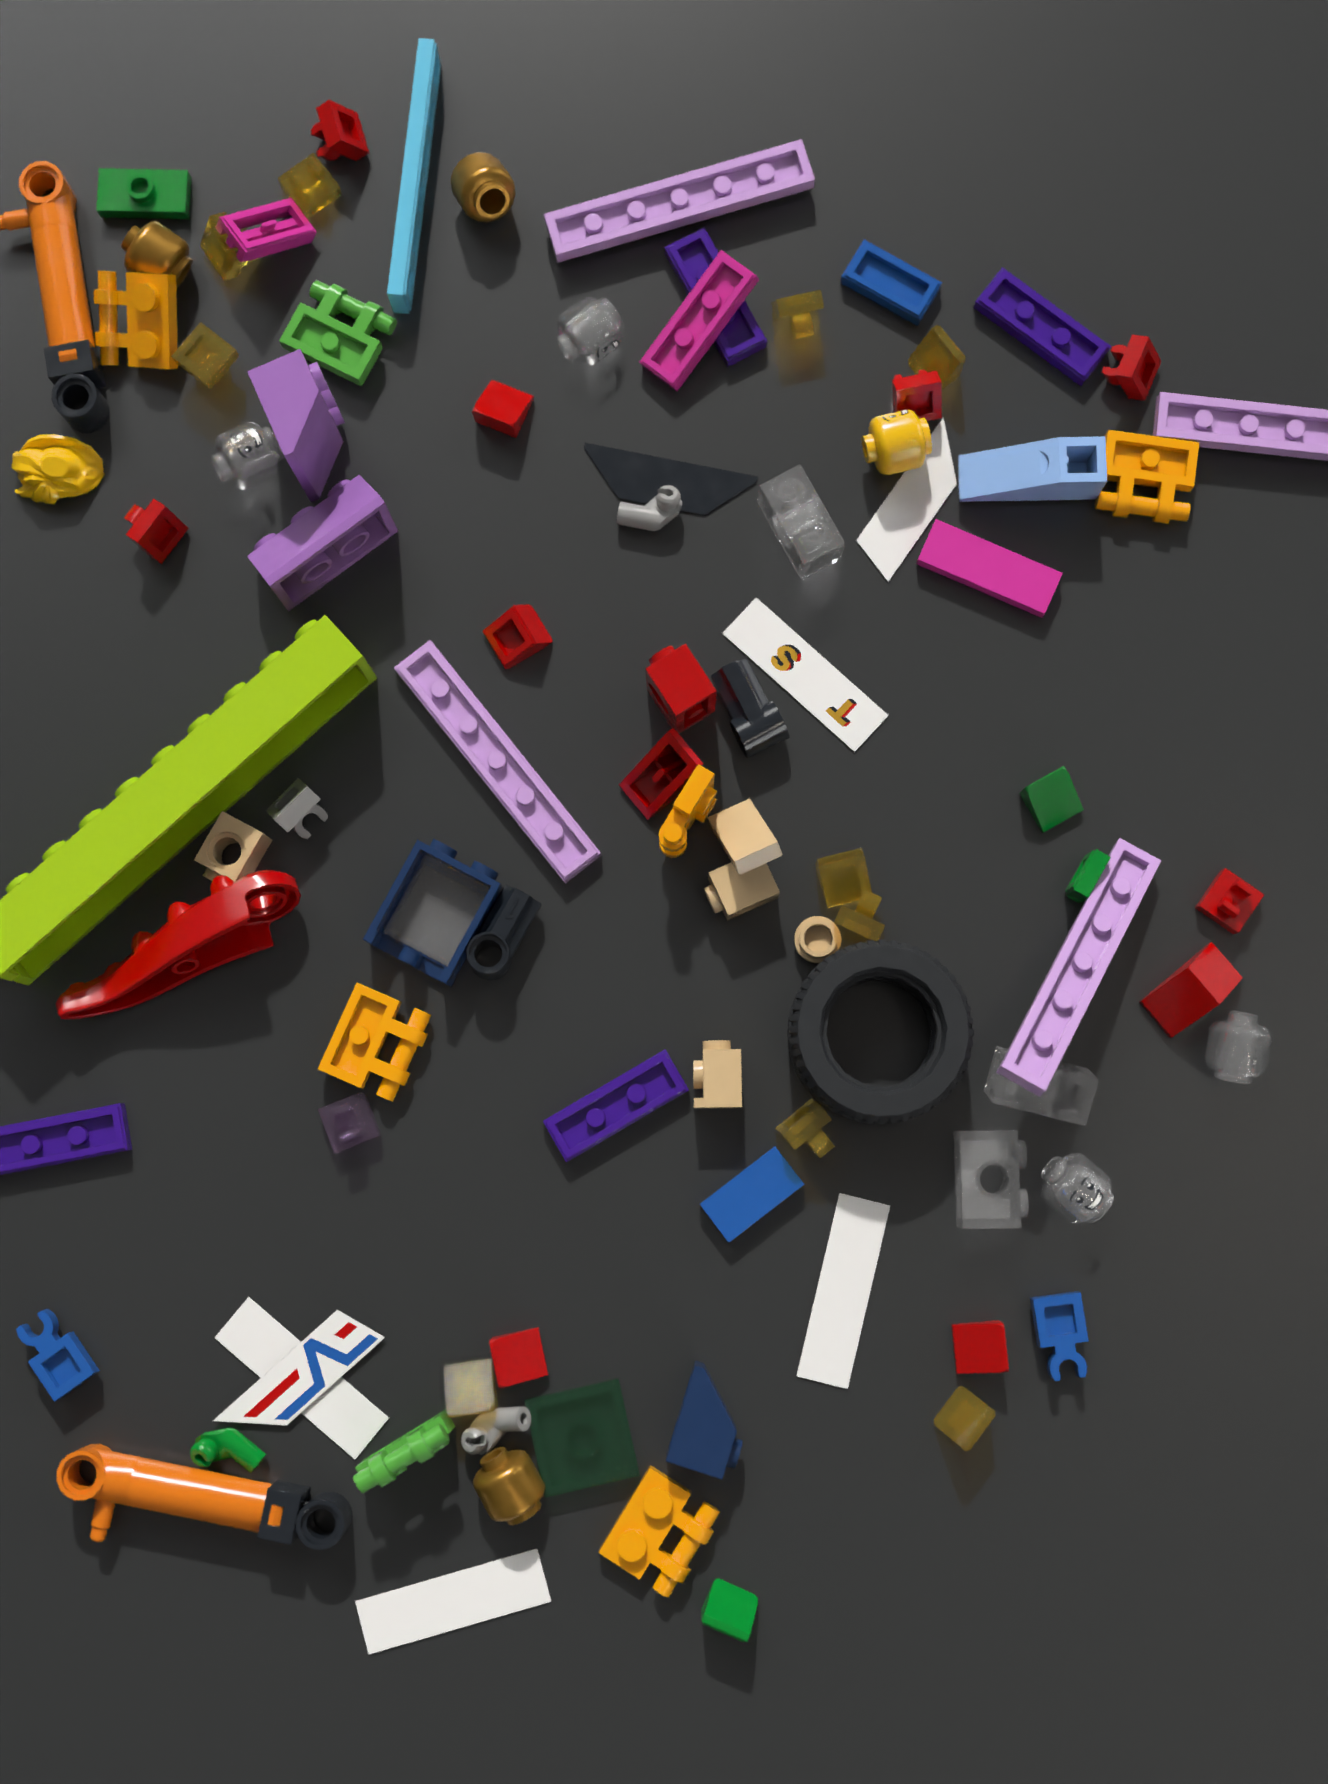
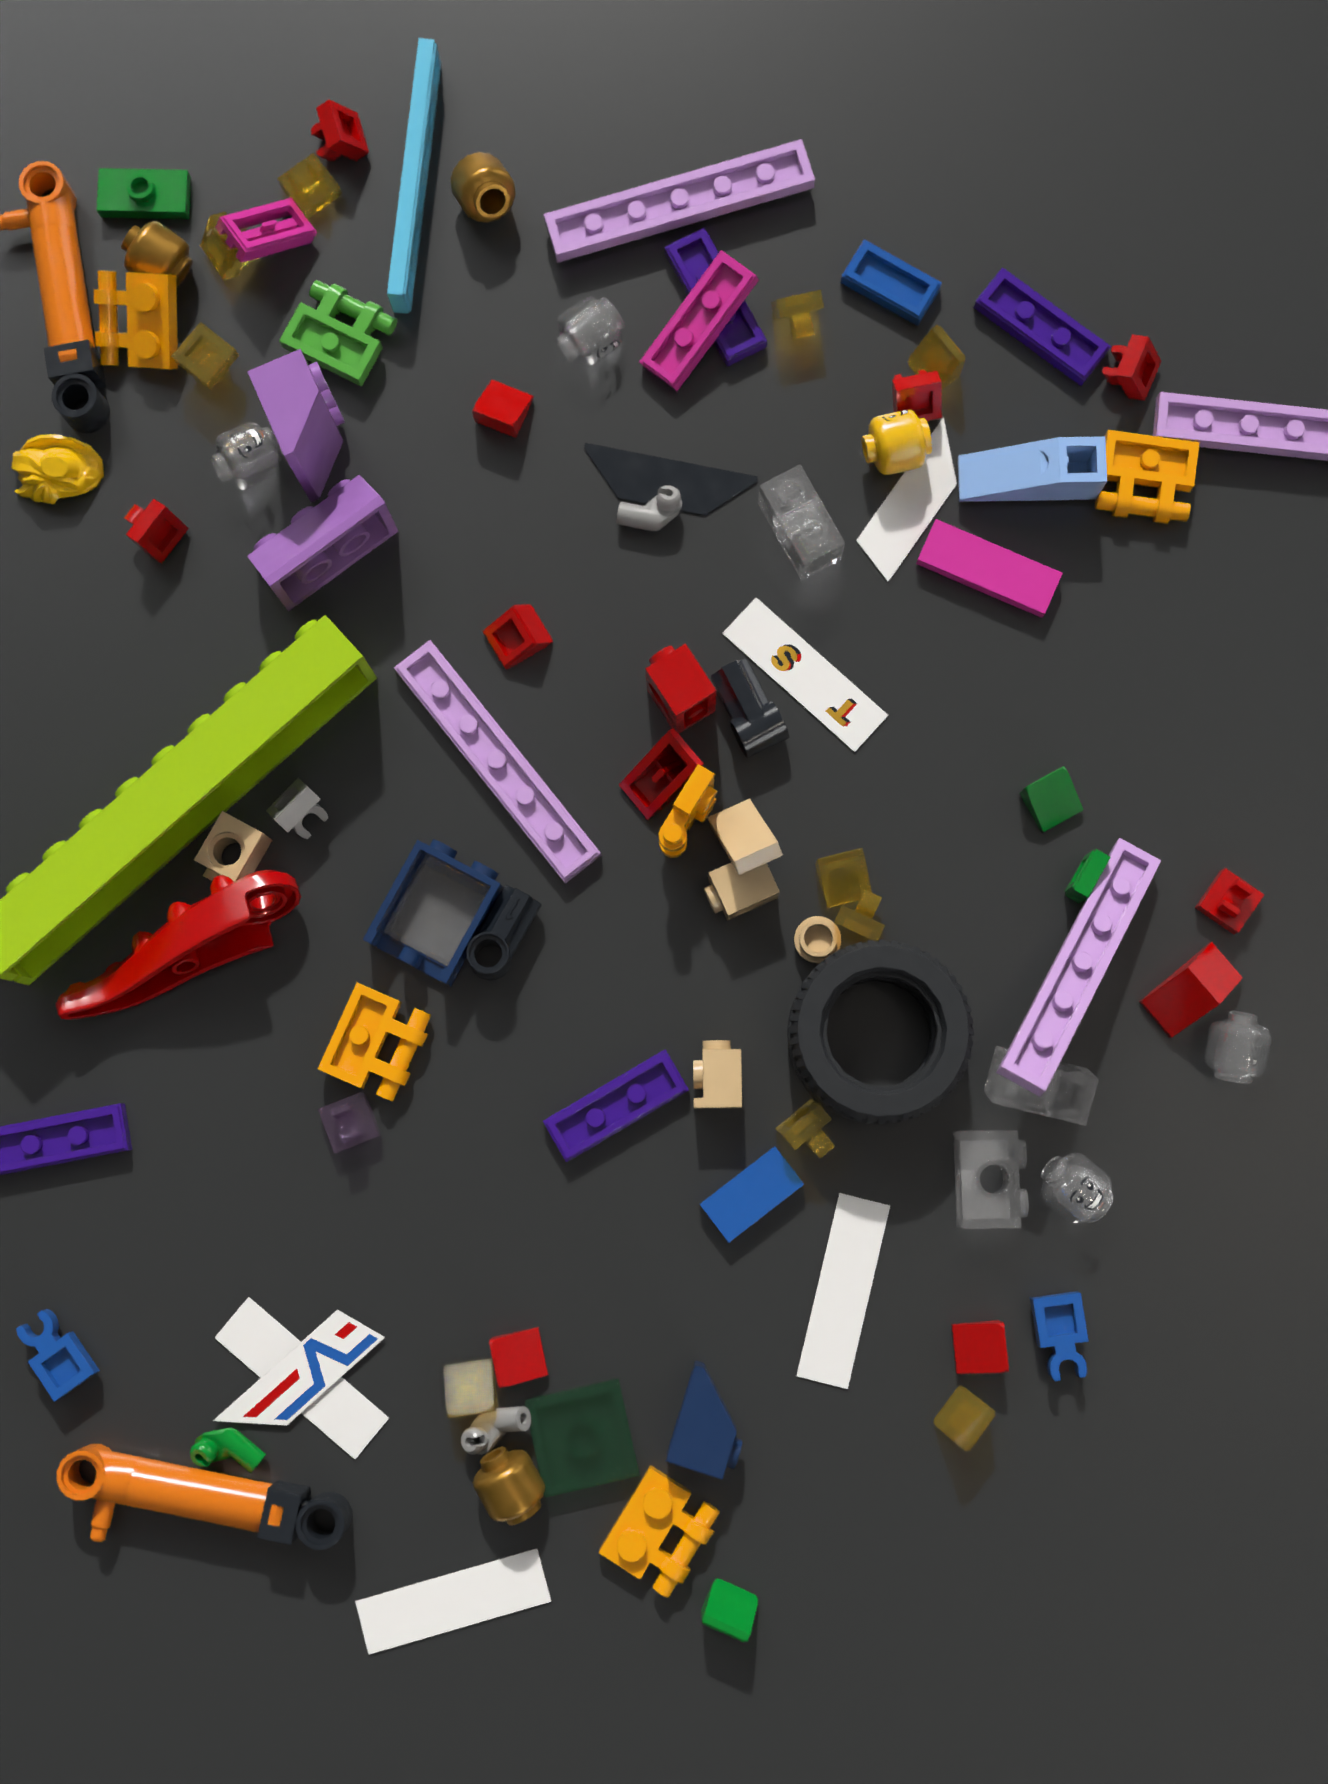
(395, 1457): bright green plate -> none

